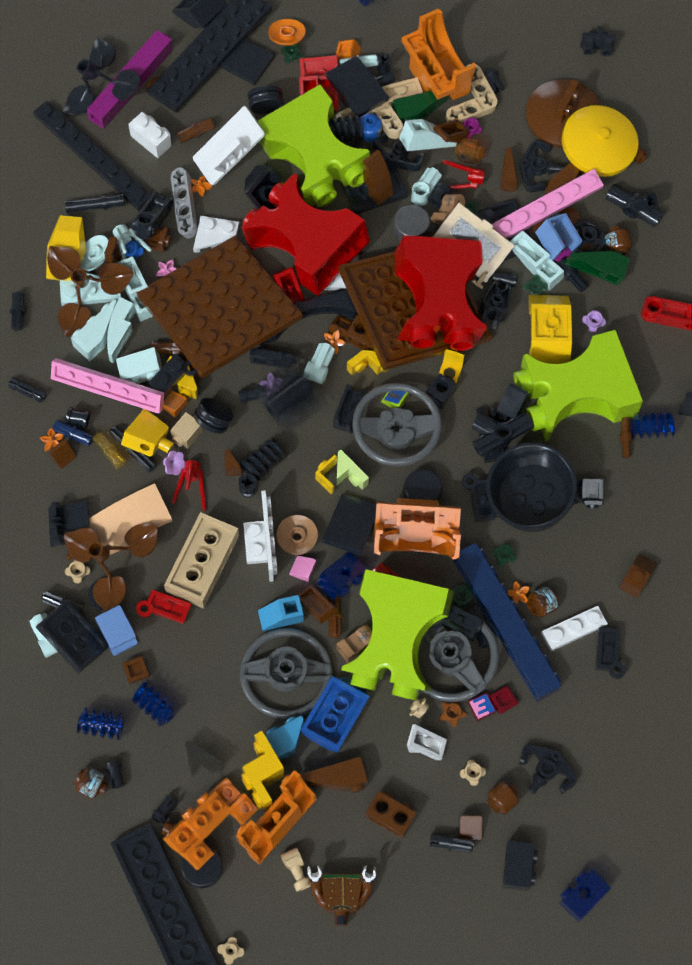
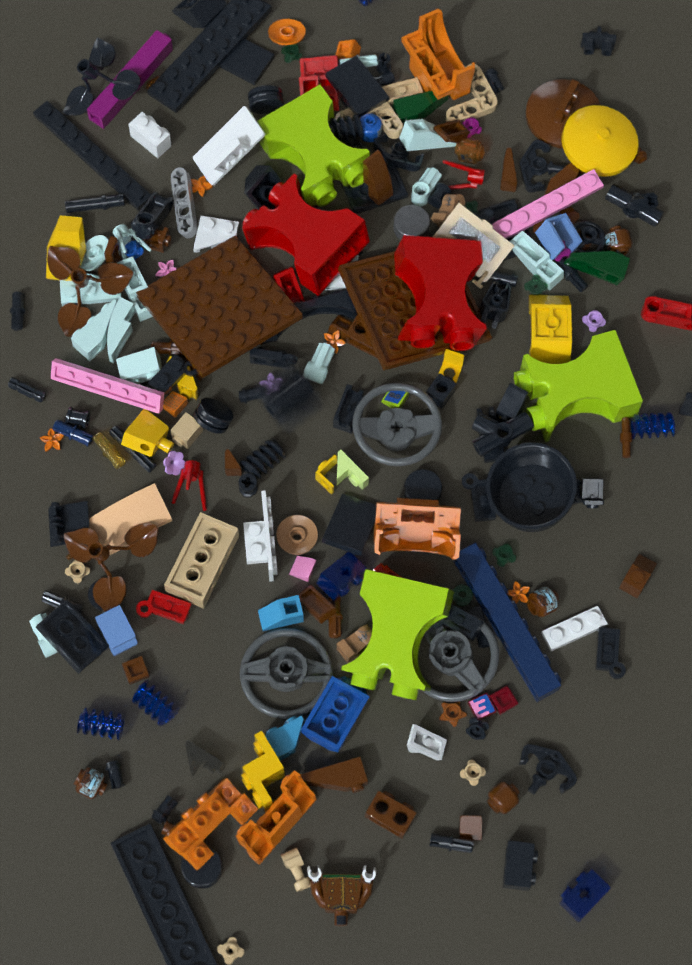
(62, 454): reddish brown slope -> none
(195, 130): reddish brown axle -> none
(360, 361): yellow slope -> none
(418, 707): tan plate -> none
(477, 733): none -> black plate

